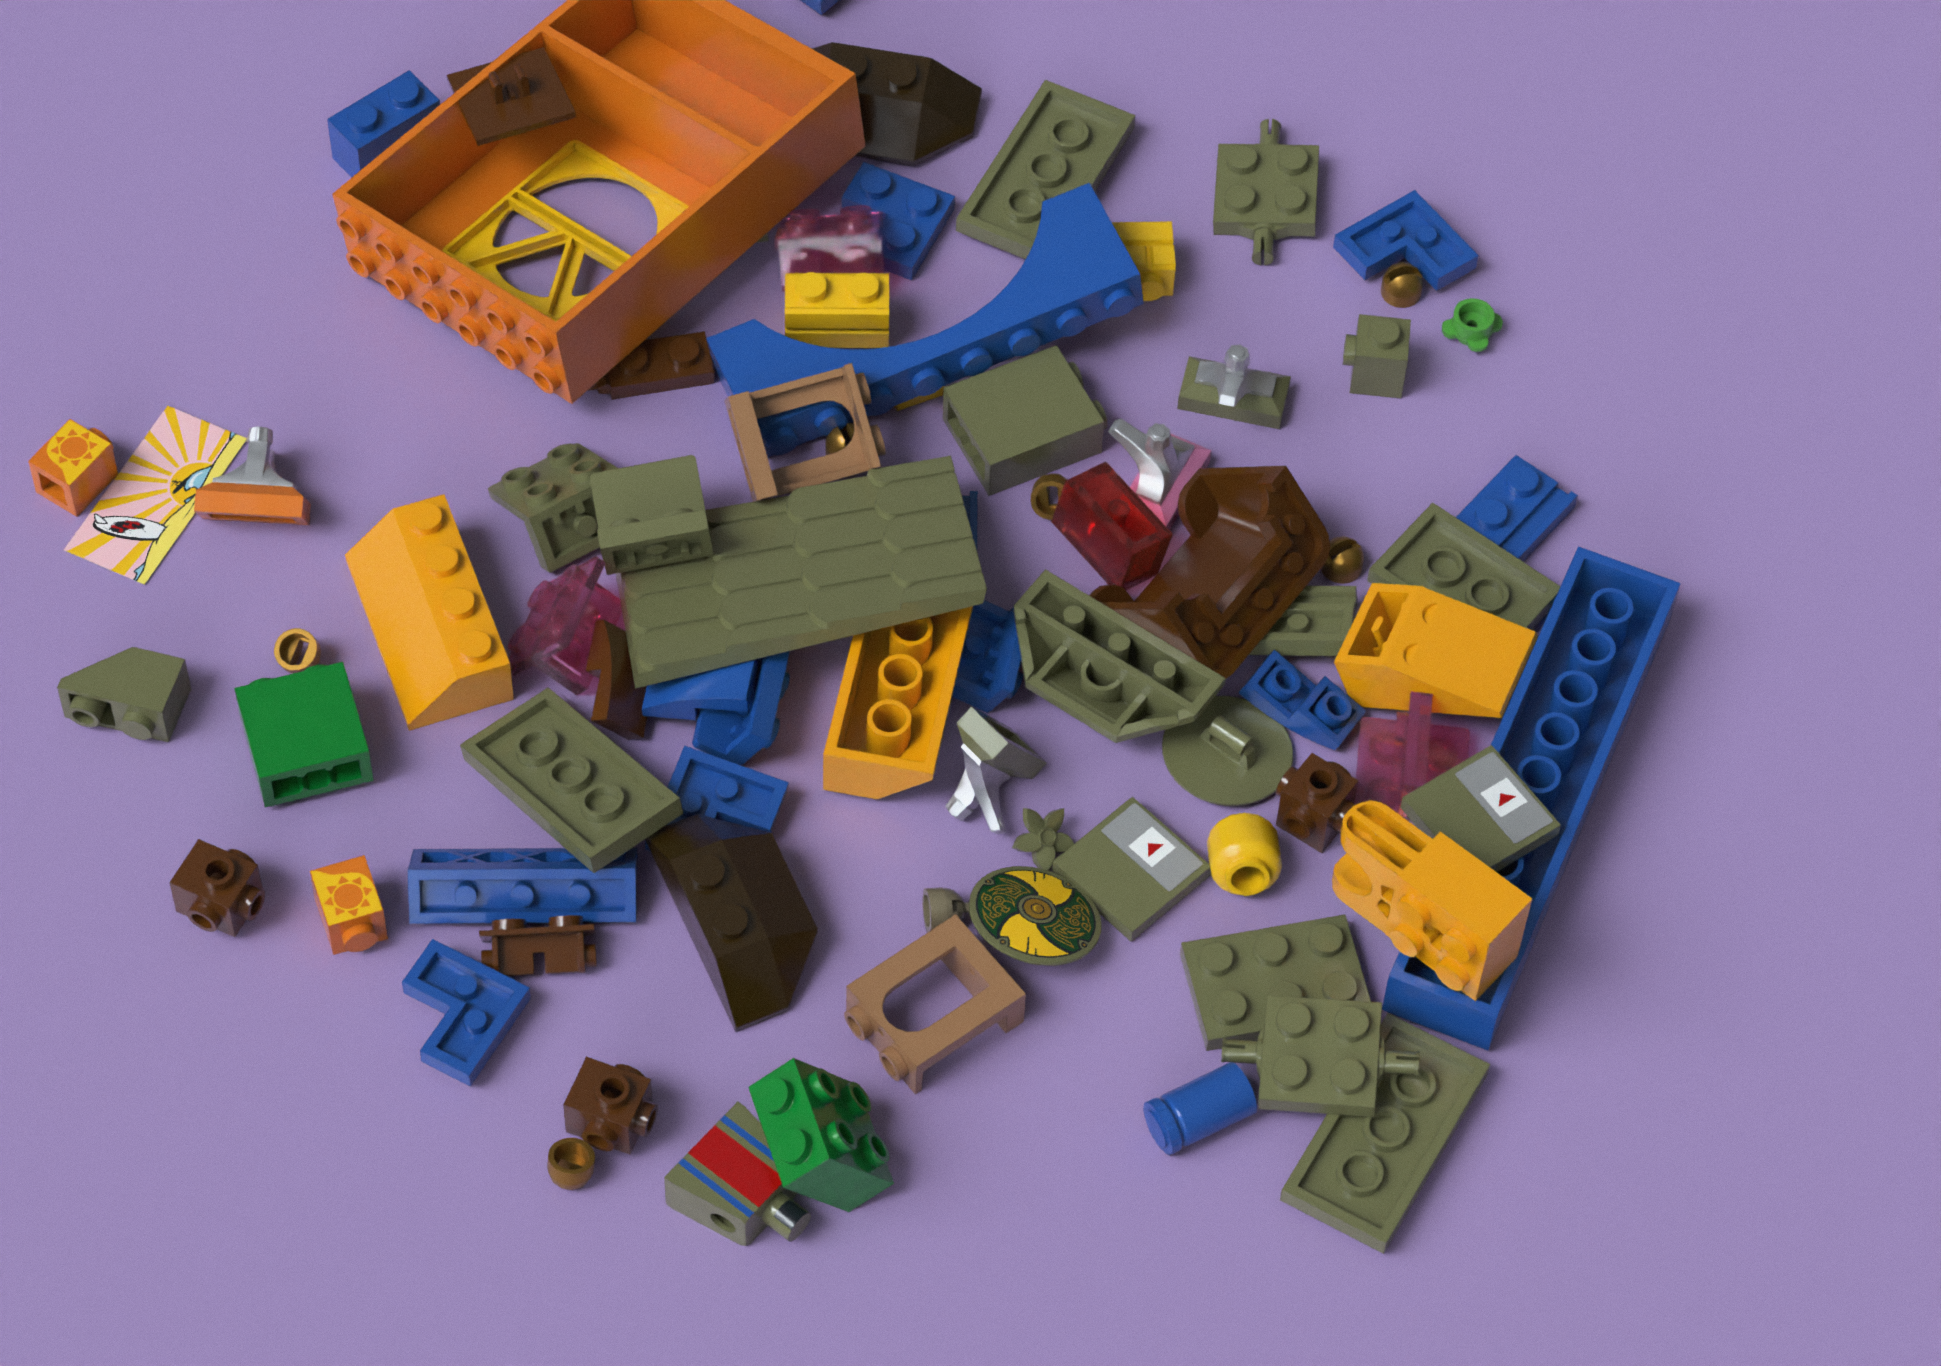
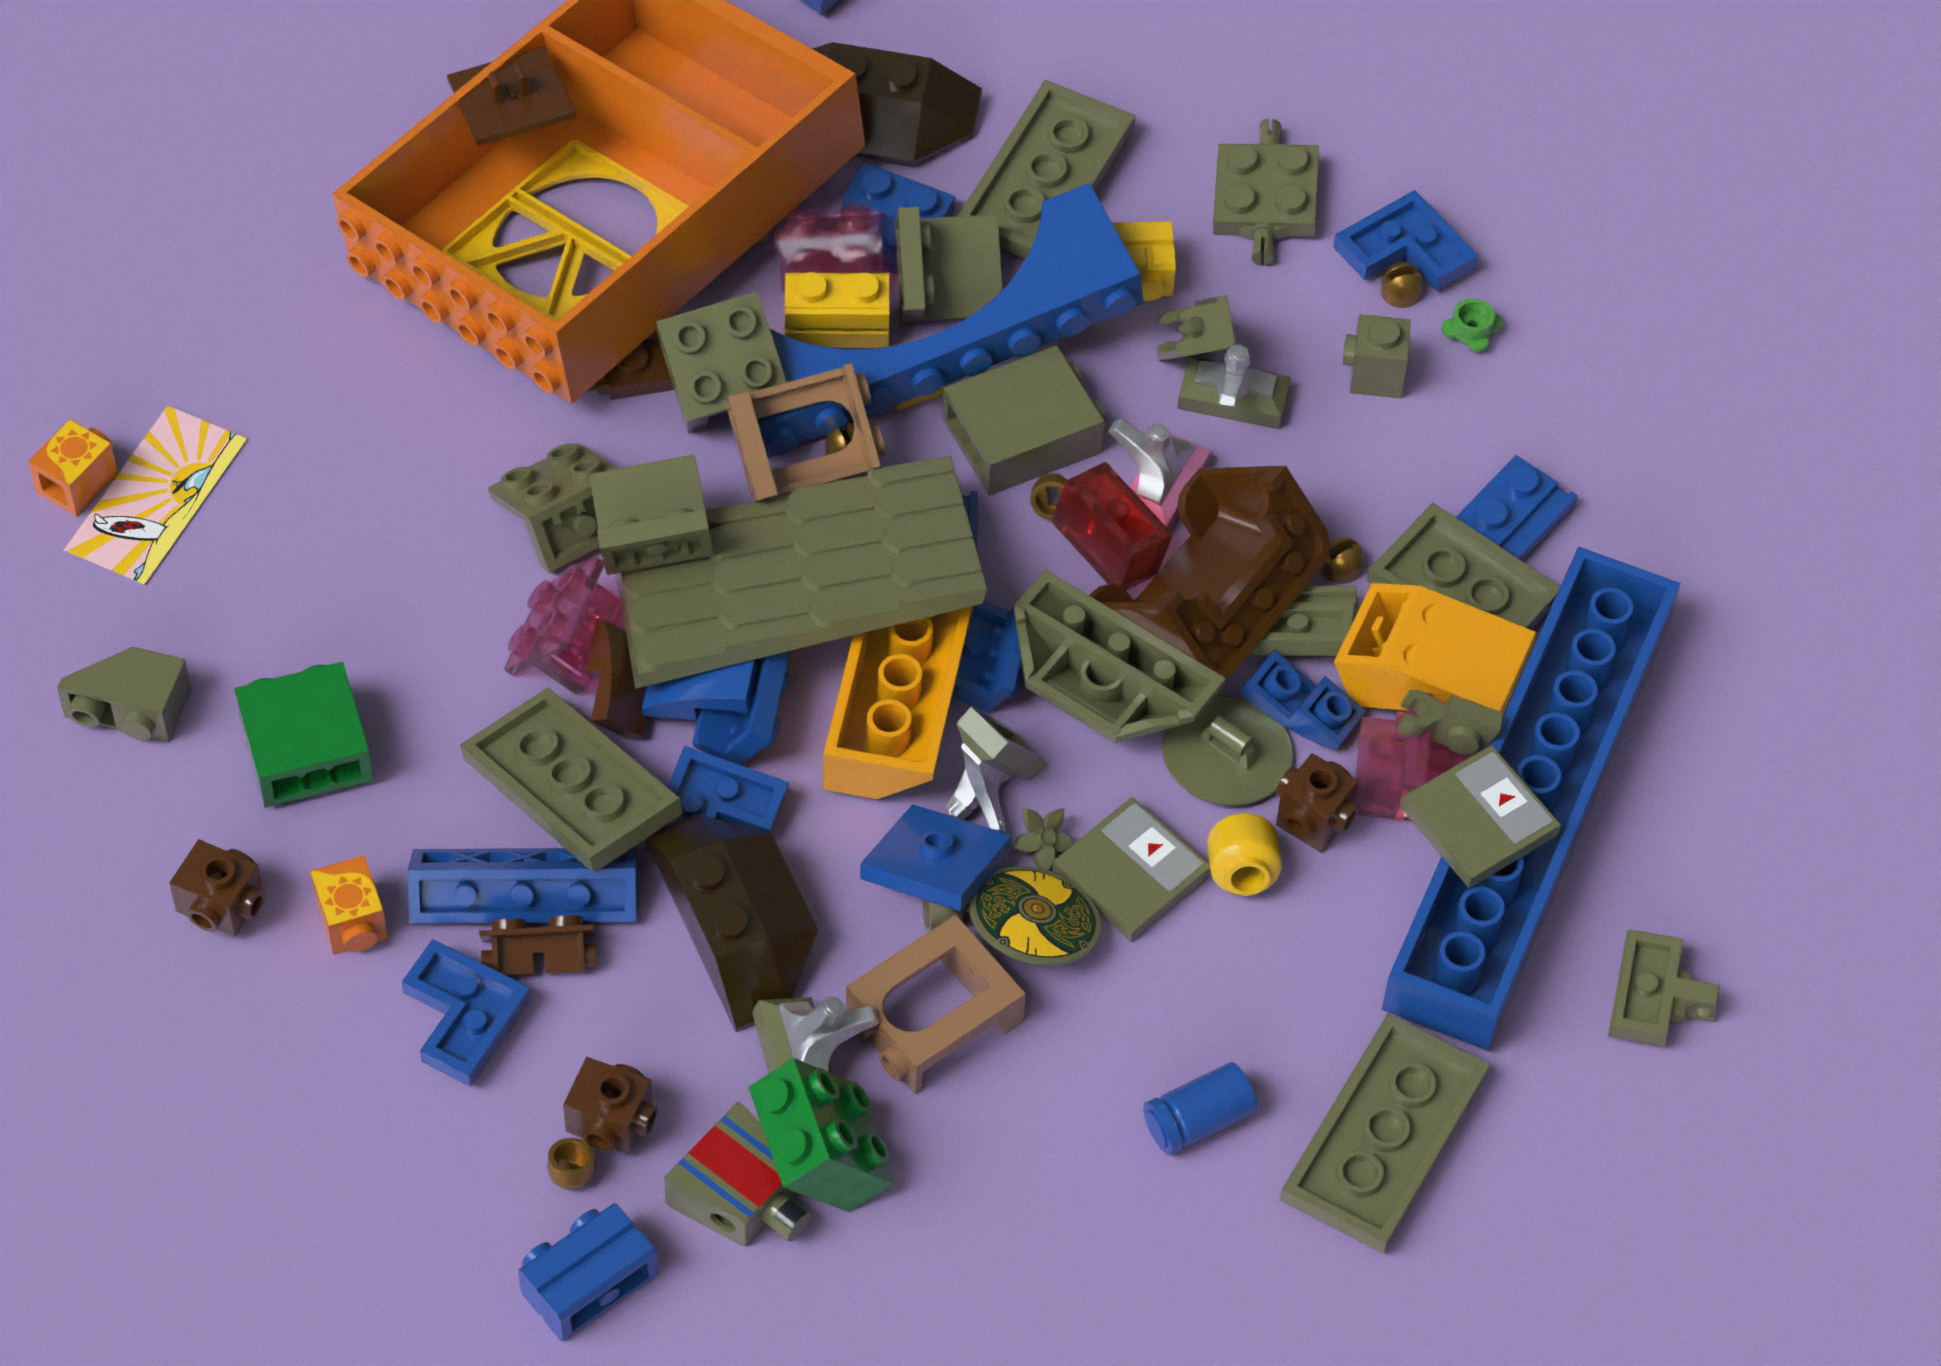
(253, 489): orange piece -> none
(289, 648): pearl gold hinge -> none
(378, 121): blue brick -> none
(429, 615): light orange slope -> none
(587, 1270): none -> blue brick
(718, 355): none -> olive bracket
(807, 1033): none -> flat silver piece
(936, 857): none -> blue plate
(946, 265): none -> olive bracket
(1203, 327): none -> olive hinge
(1238, 971): olive plate -> none
(1320, 1056): olive plate -> none
(1430, 897): light orange brick -> none
(1454, 724): none -> olive plate
(1656, 991): none -> olive hinge

